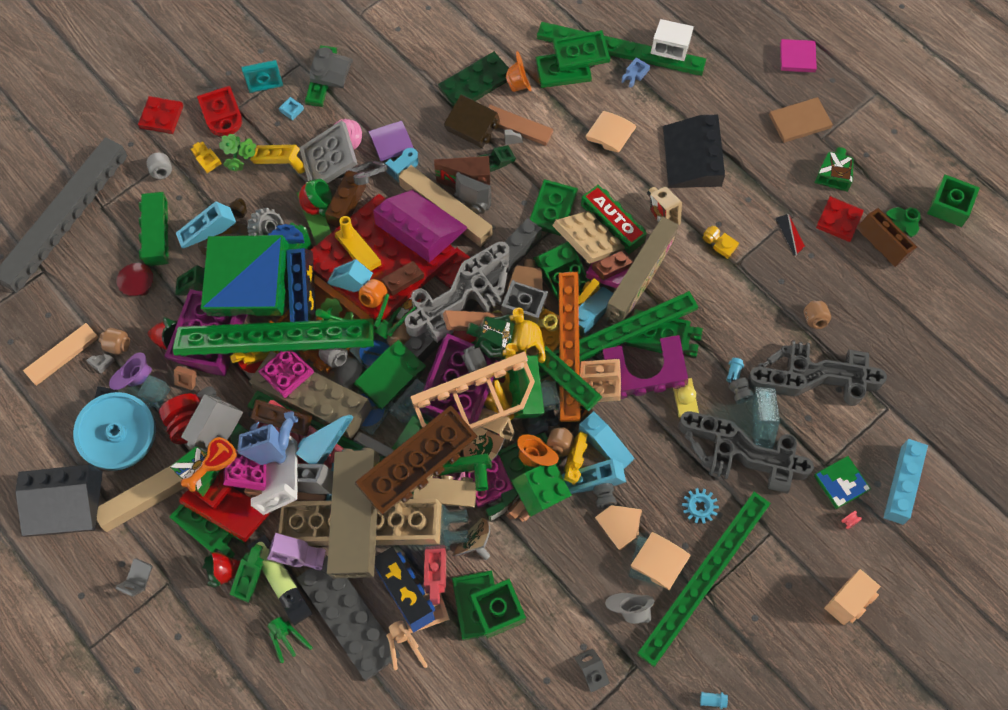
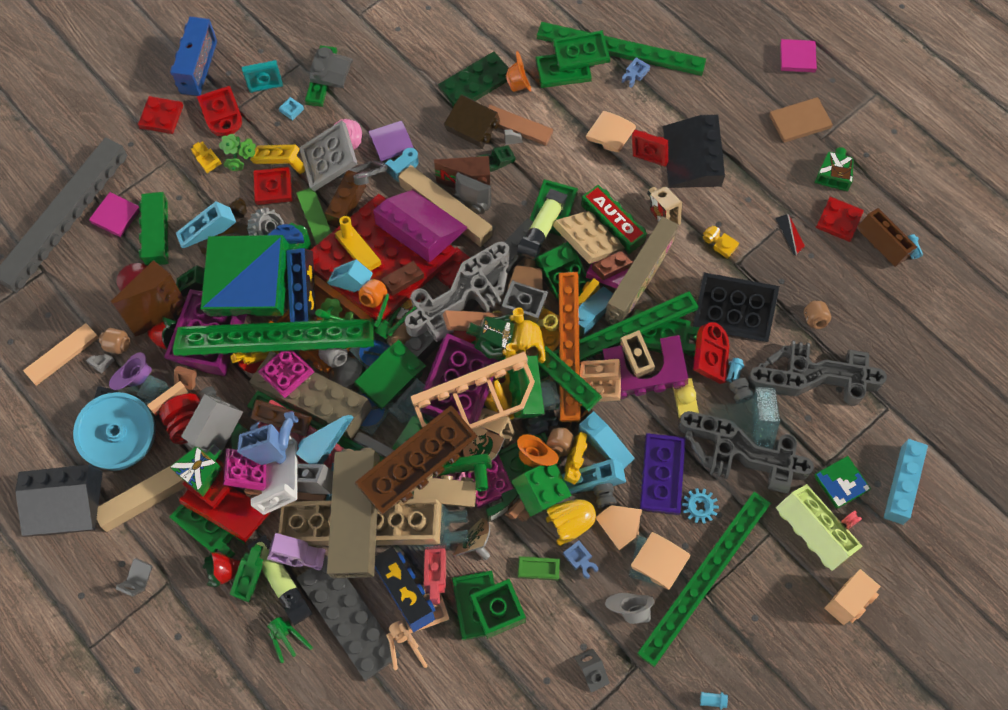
(115, 214): none -> dark pink tile
(149, 299): none -> reddish brown slope
(159, 165): light grey head -> none
(176, 390): none -> light nougat slope
(194, 56): none -> blue brick
(219, 455): orange piece -> none
(272, 186): none -> red plate
(315, 197): green piece -> none
(473, 359): dark grey brick -> none
(532, 242): none -> piece
(538, 568): none -> bright green tile
(571, 519): none -> yellow hair
(578, 557): none -> medium blue plate
(637, 355): none -> tan brick
(650, 147): none -> red plate
(662, 474): none -> dark purple tile
(672, 40): white brick -> none
(712, 352): none -> red plate
(737, 305): none -> black slope
(818, 527): none -> yellowish green slope
(903, 221): green plate -> none
(917, 252): none -> medium azure pin
(953, 200): green brick -> none

